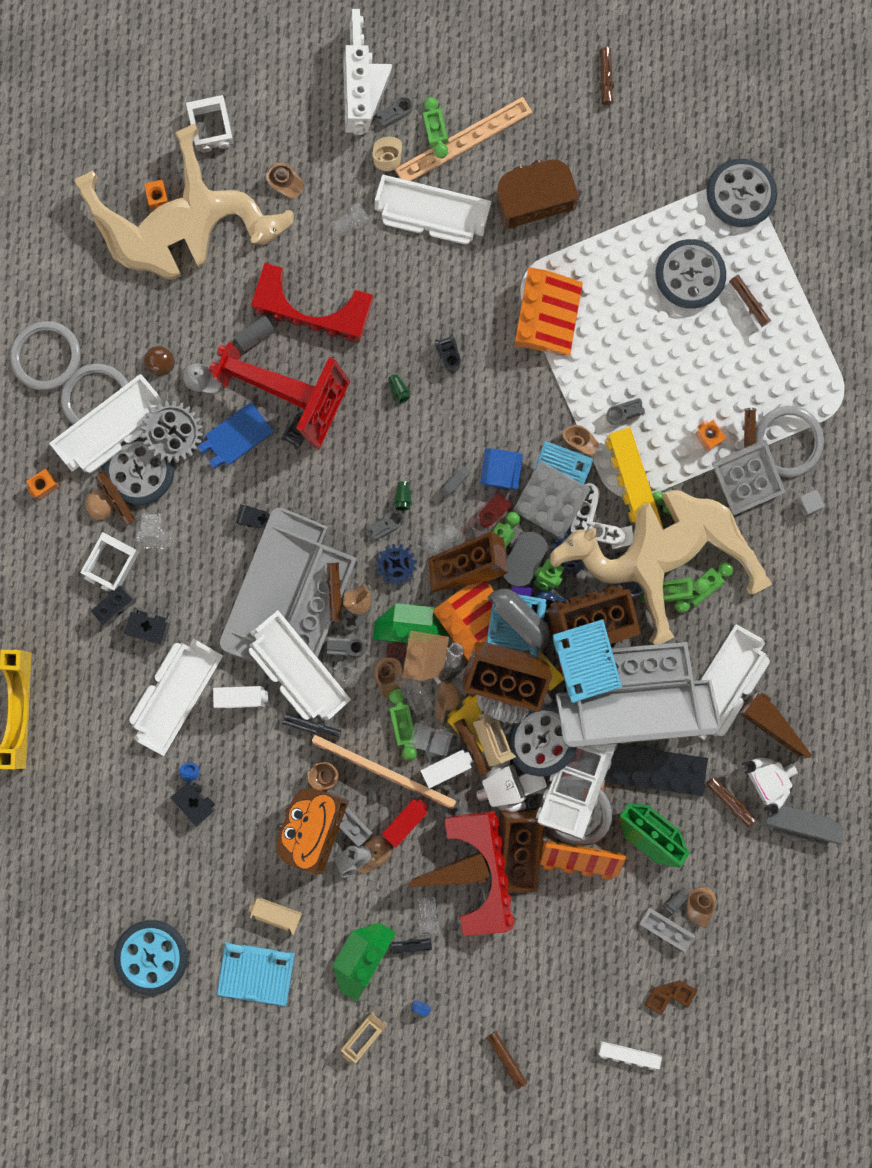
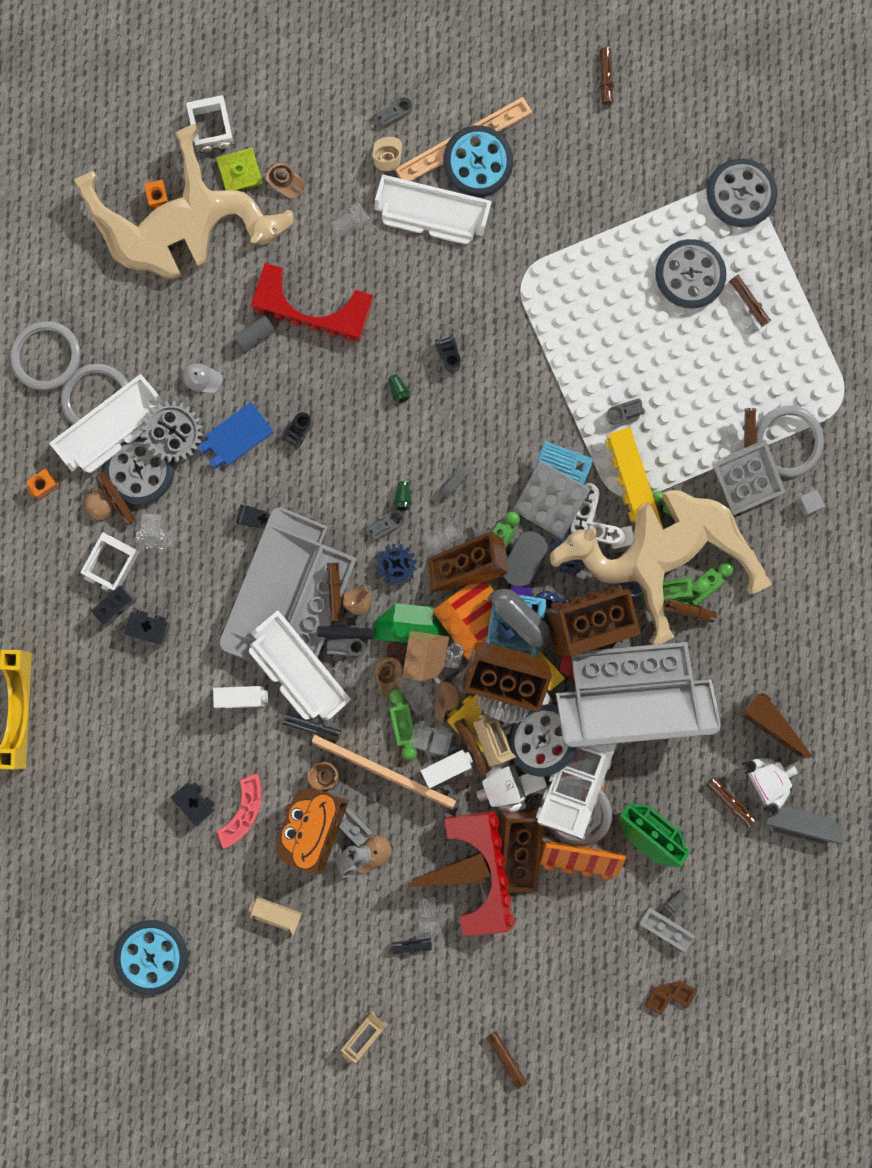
(159, 361): reddish brown hair -> none
(177, 690): white slope -> none
(189, 771): blue tile -> none
(239, 170): none -> lime plate
(246, 814): none -> coral tile
(255, 974): medium azure window -> none
(318, 401): red piece -> none
(344, 632): none -> black axle
(361, 958): green wedge -> none
(362, 80): white wedge -> none
(405, 822): red window -> none
(420, 1008): blue tile -> none
(435, 127): bright green plate -> none
(495, 508): clear red piece -> none
(501, 469): blue slope -> none
(503, 157): none -> wedge
(505, 633): none -> dark blue tile
(535, 193): reddish brown brick -> none
(548, 312): orange slope -> none
(548, 576): bright green brick -> none
(580, 439): medium nougat cap -> none
(587, 661): medium azure window -> none
(629, 1055): white piece -> none
(658, 770): black plate -> none
(696, 612): none -> reddish brown pin
(701, 910): medium nougat cap -> none
(708, 443): orange brick -> none
(735, 673): white slope -> none

